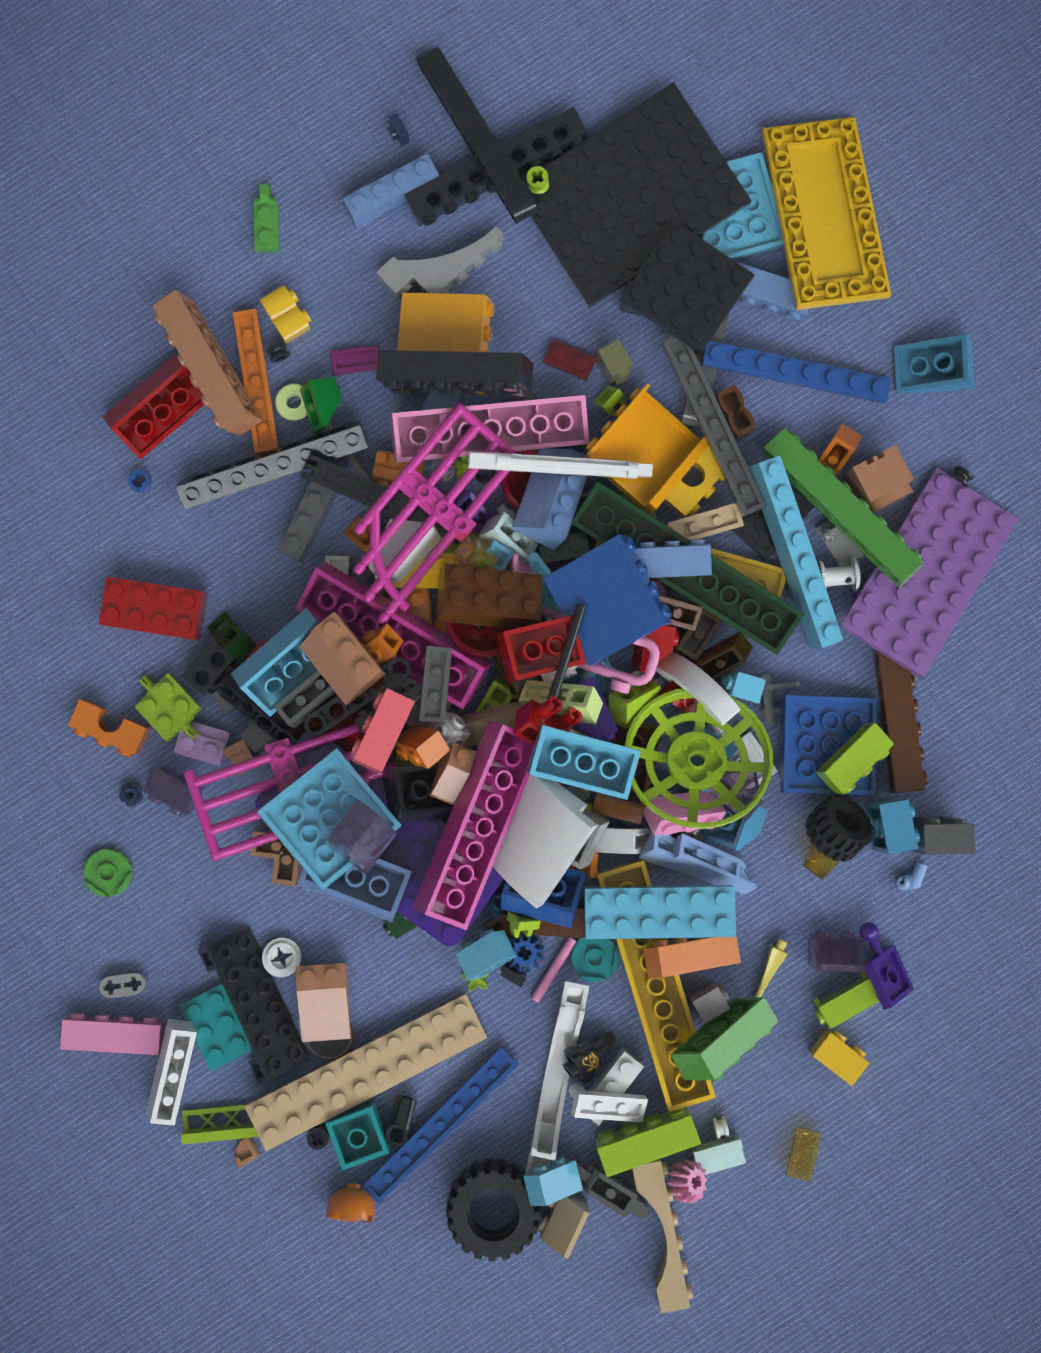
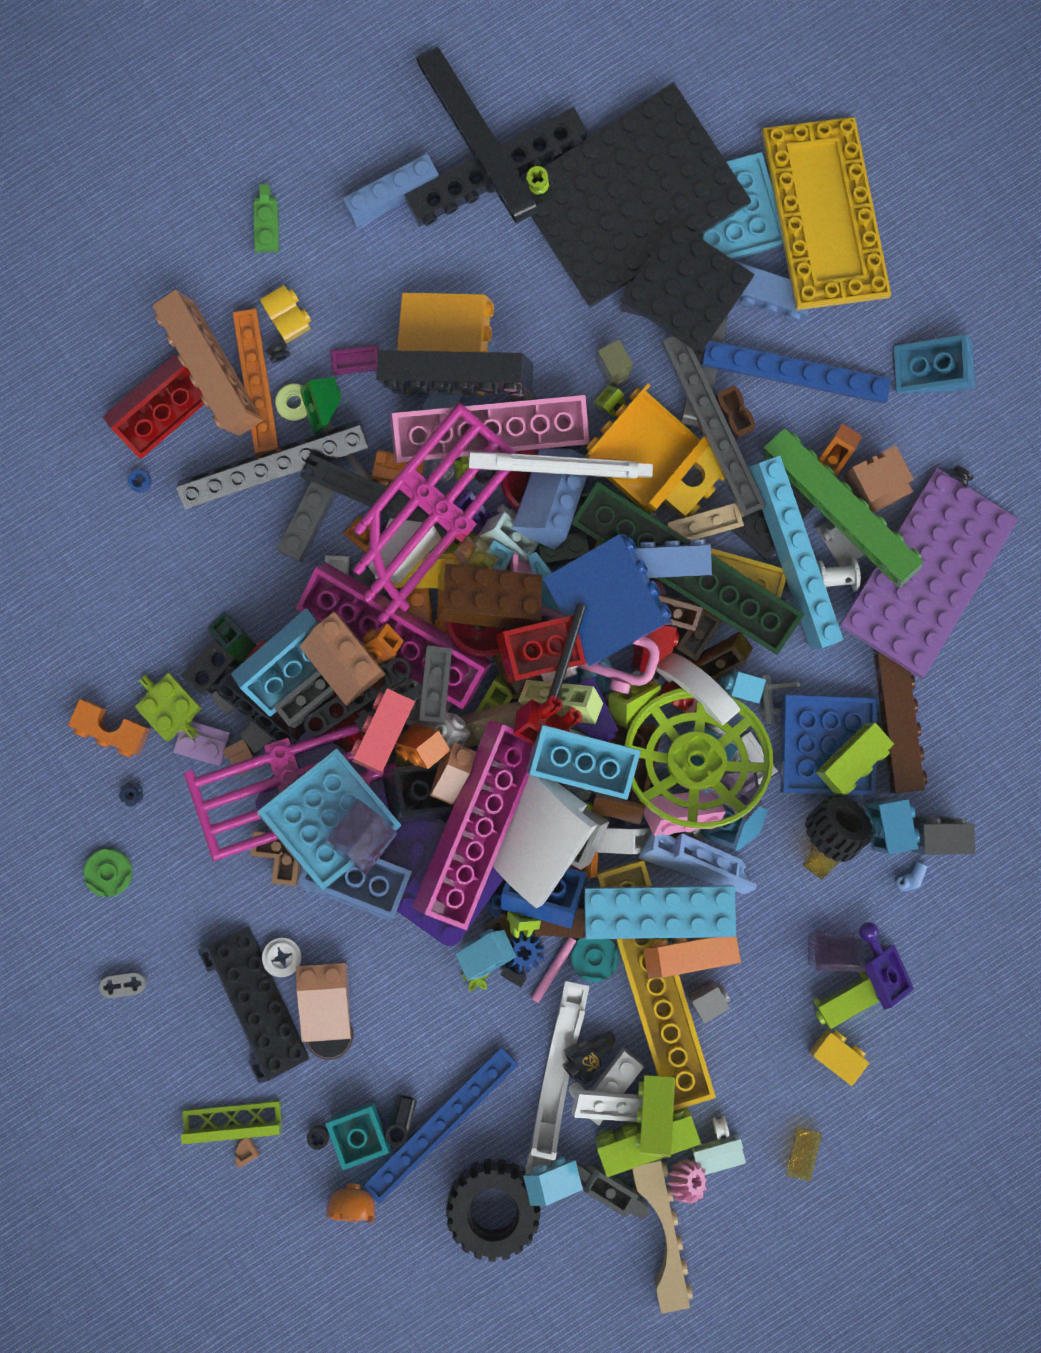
(112, 1035): bright pink brick -> none
(153, 608): red brick -> none
(170, 789): clear purple slope -> none
(171, 1072): white brick -> none
(217, 1027): teal plate -> none
(365, 1072): tan plate -> none
(397, 130): dark blue plate -> none
(399, 926): dark green brick -> none
(441, 272): light grey arch -> none
(564, 1223): tan slope -> none
(569, 360): dark red plate -> none
(656, 1116): none -> lime brick
(724, 1039): bright green brick -> none
(774, 960): light yellow piece -> none

